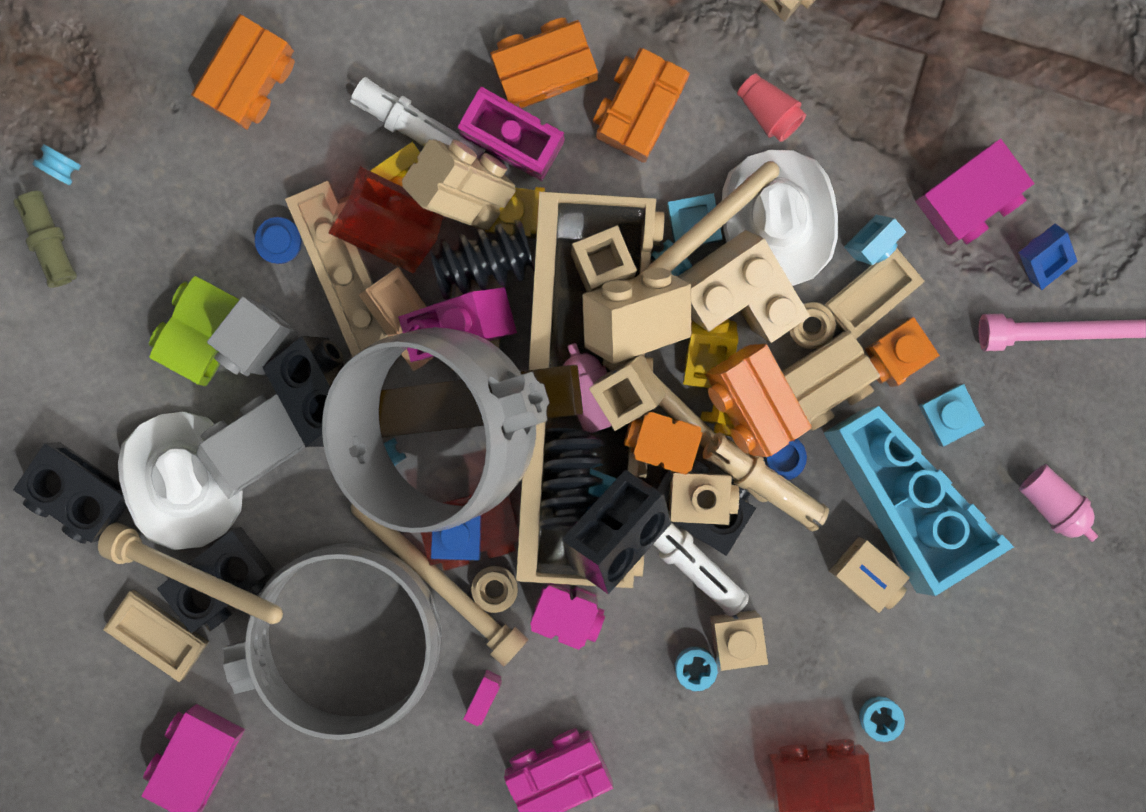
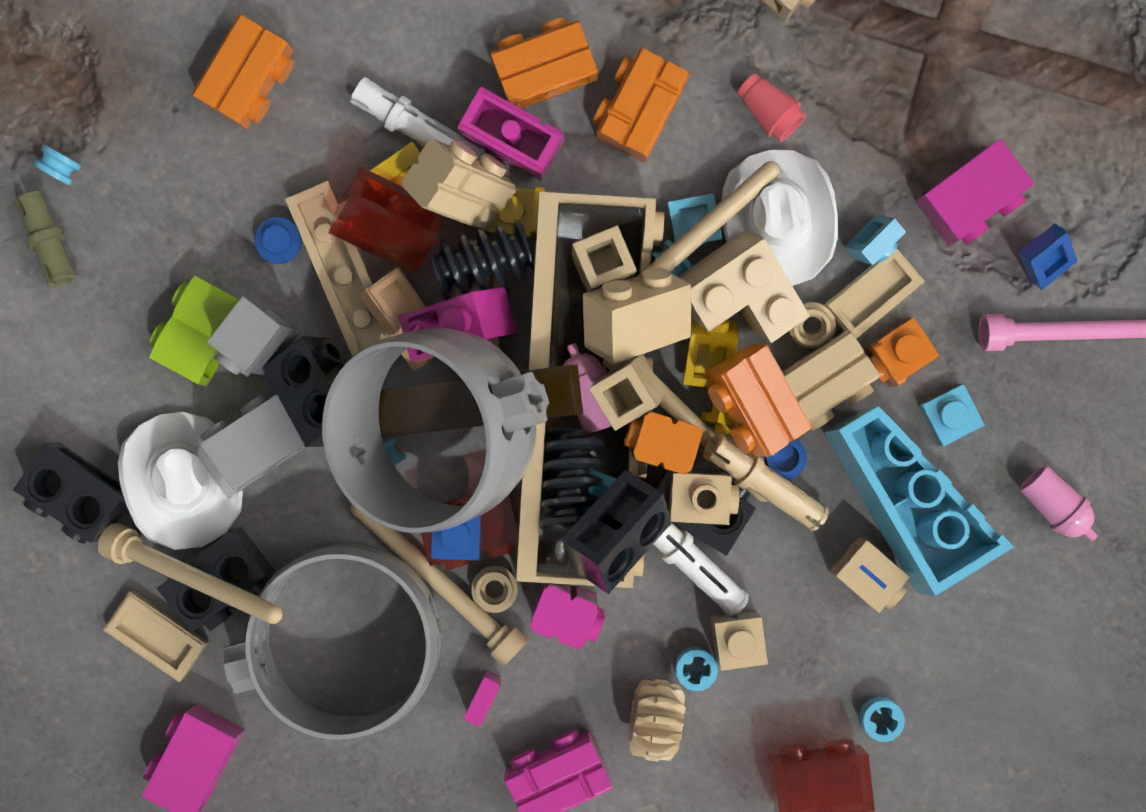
(656, 720): none -> tan gear

